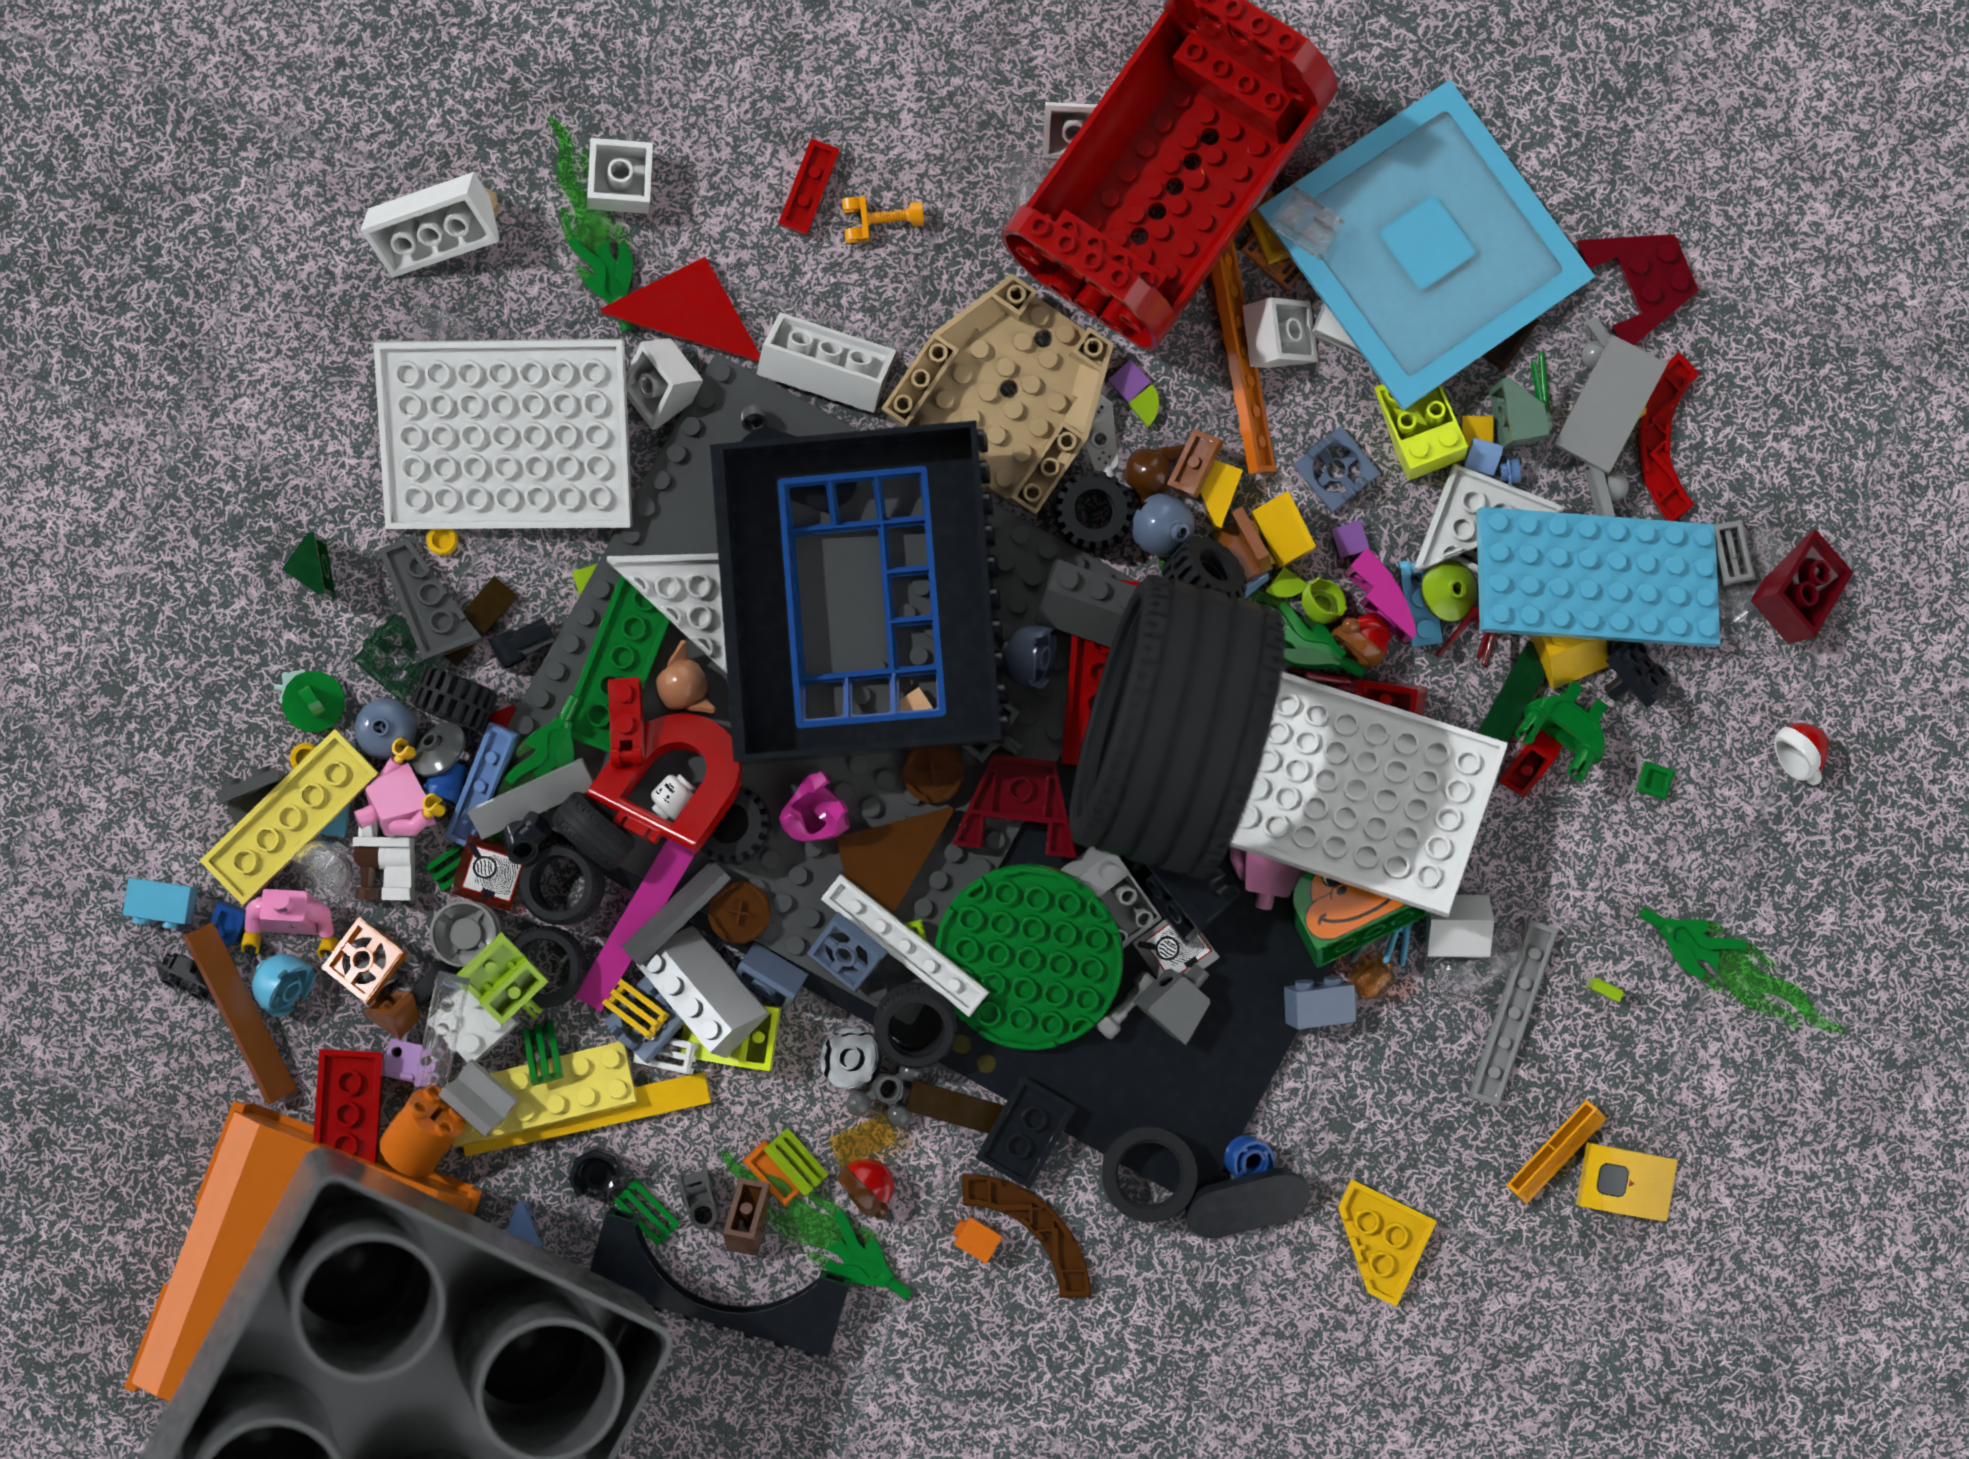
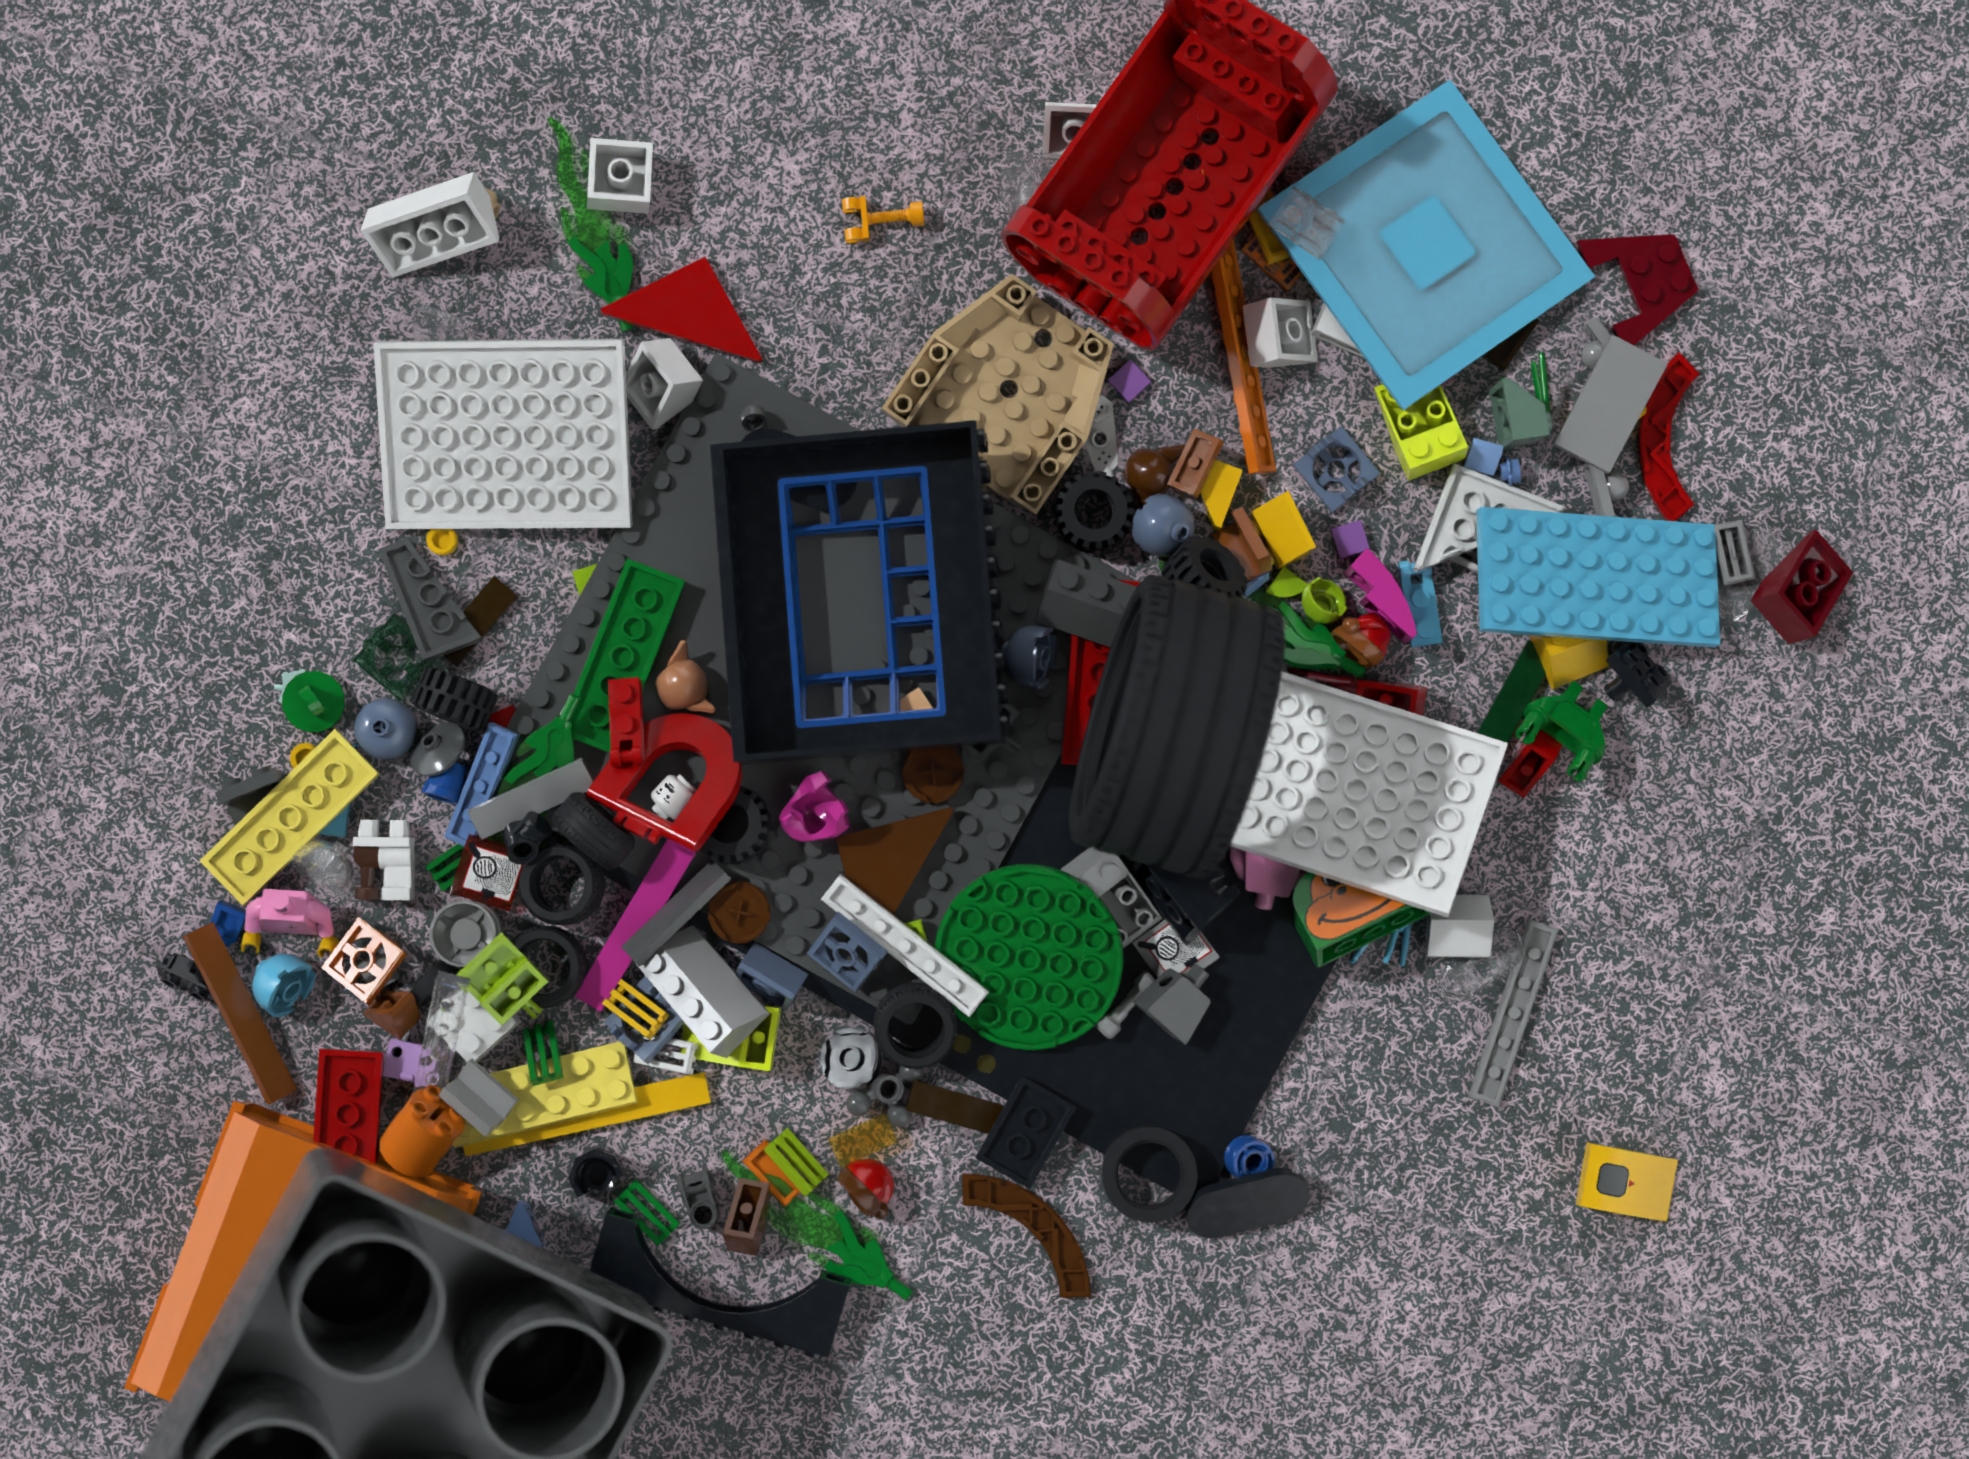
(159, 901): medium azure brick -> none
(312, 566): dark green slope -> none
(398, 799): bright pink torso -> none
(514, 646): black piece -> none
(685, 592): white tile -> none
(809, 187): red plate -> none
(825, 362): white slope -> none
(976, 1238): orange brick -> none
(1020, 792): dark red wing -> none
(1146, 405): lime tile -> none
(1319, 1003): sand blue brick -> none
(1372, 976): clear orange head -> none
(1383, 1238): yellow plate -> none
(1439, 593): lime dish -> none
(1477, 427): yellow tile -> none
(1486, 643): dark red plant -> none
(1556, 1151): light orange piece -> none
(1605, 989): lime tile -> none
(1654, 780): green tile -> none
(1728, 959): piece -> none
(1802, 751): white piece -> none

